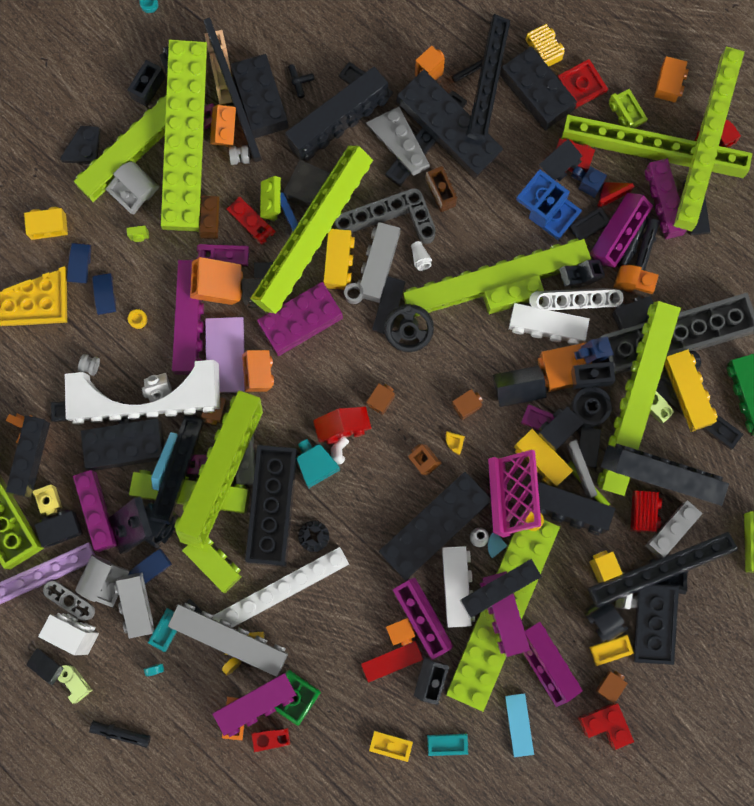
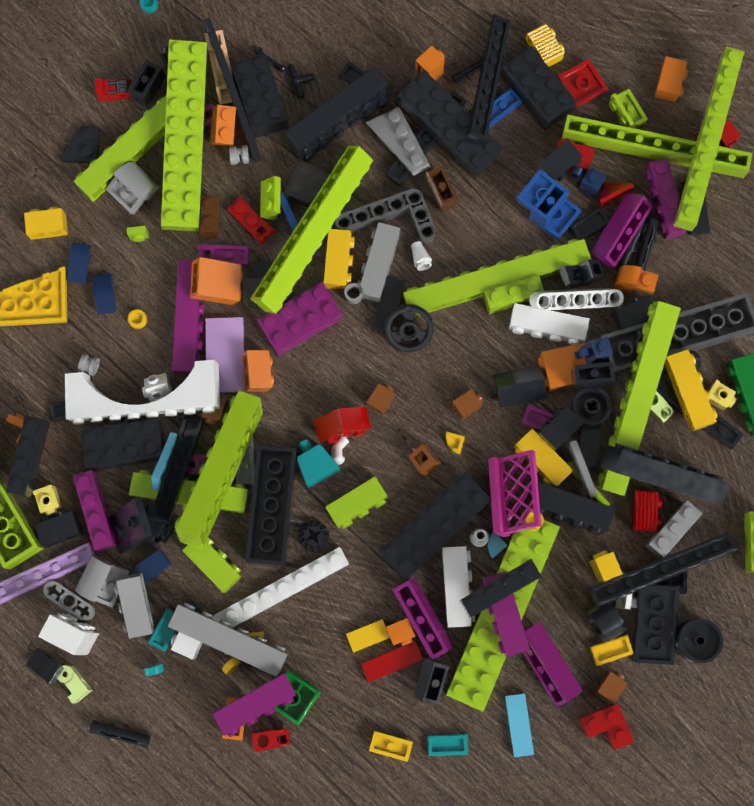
(112, 89): none -> red leg
(185, 645): none -> white brick
(282, 68): none -> black hinge
(357, 503): none -> lime brick
(367, 635): none -> yellow tile
(504, 105): none -> blue tile
(710, 640): none -> black wheel
(715, 398): none -> light yellow brick

